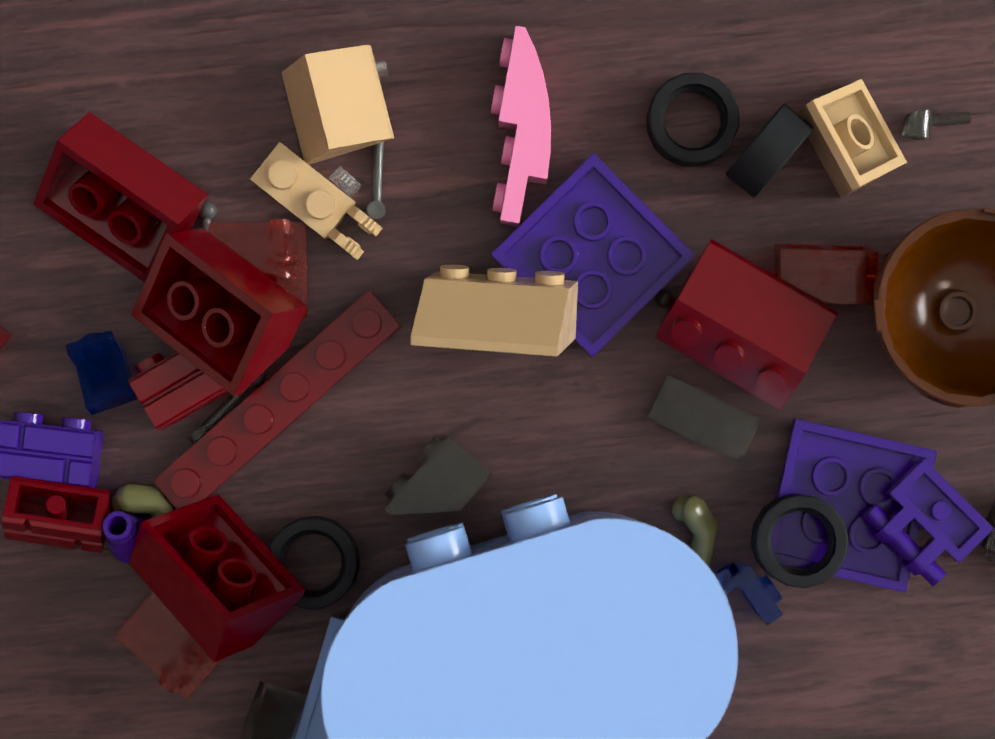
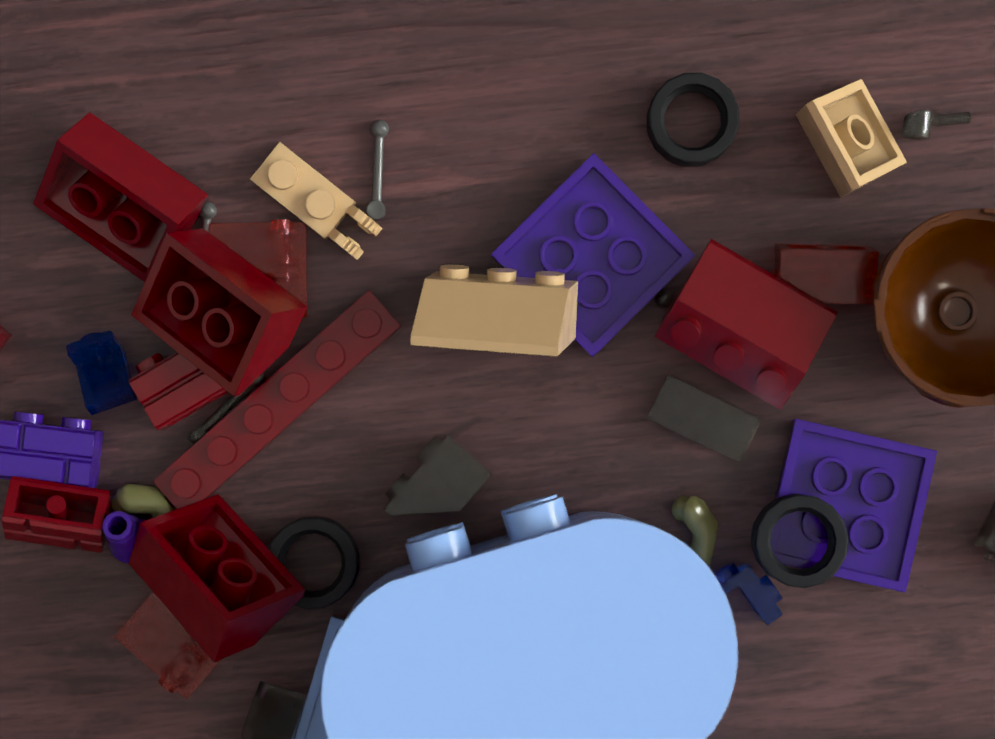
(336, 102): tan slope -> none
(345, 181): clear piece -> none
(382, 69): clear piece -> none
(524, 109): bright pink slope -> none
(769, 150): black tyre -> none
(938, 511): dark purple plate -> none

